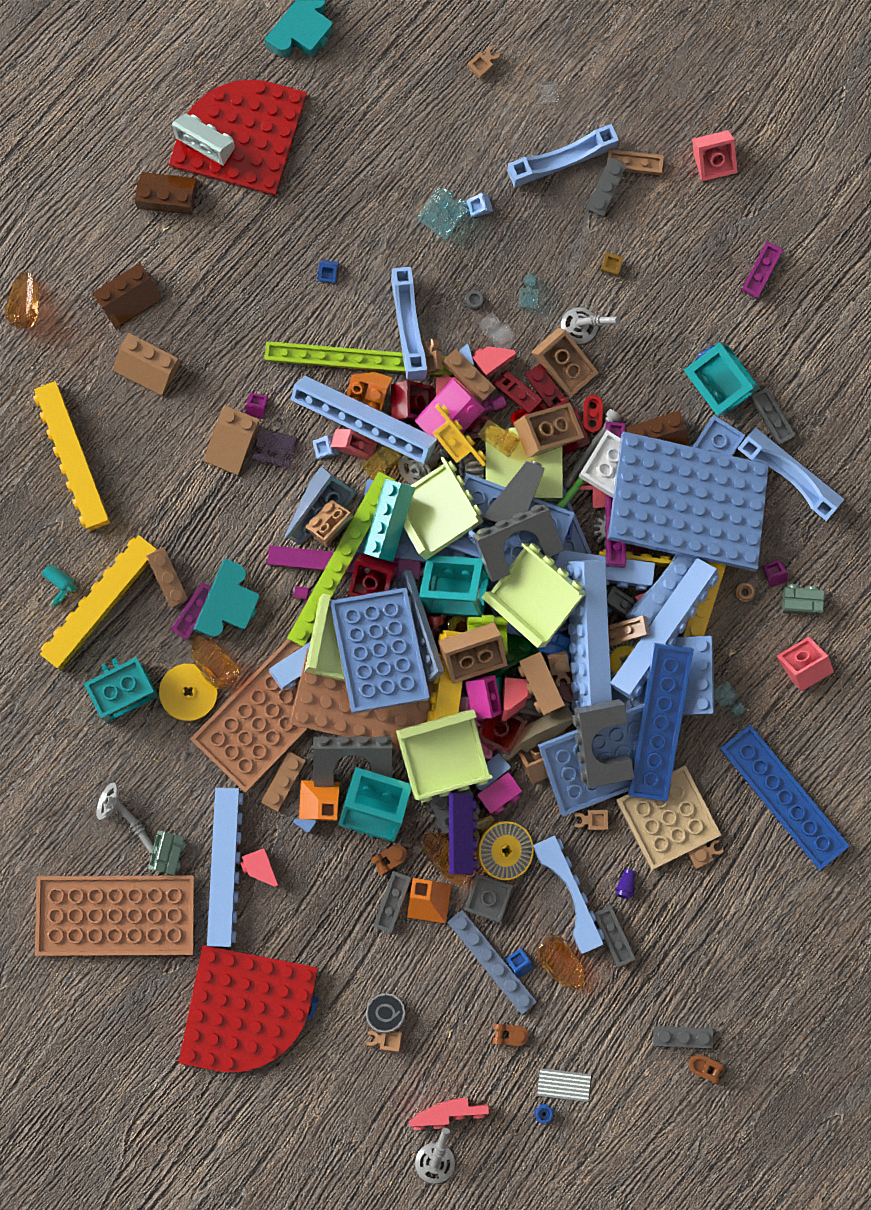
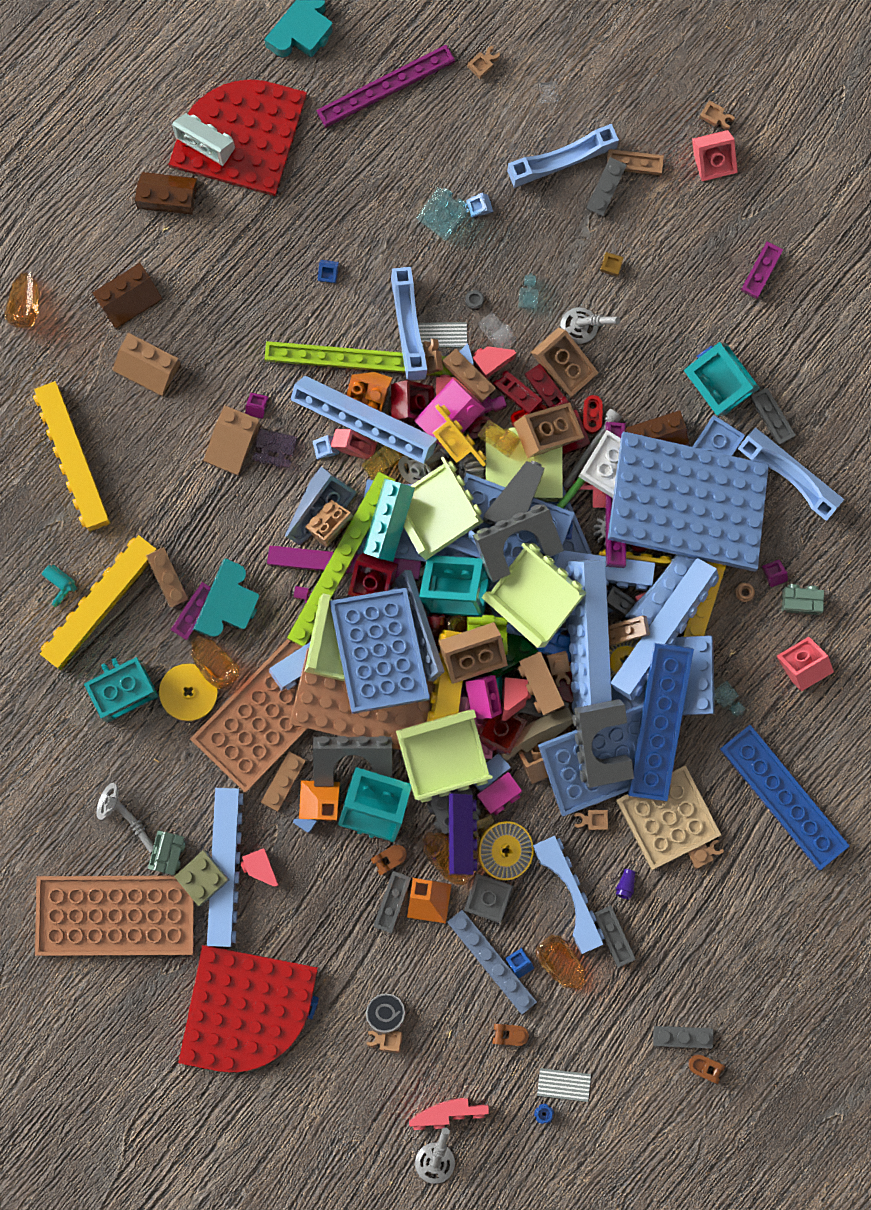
(201, 878): none -> olive plate
(385, 86): none -> magenta tile
(447, 333): none -> light grey sticker
(714, 114): none -> medium nougat plate

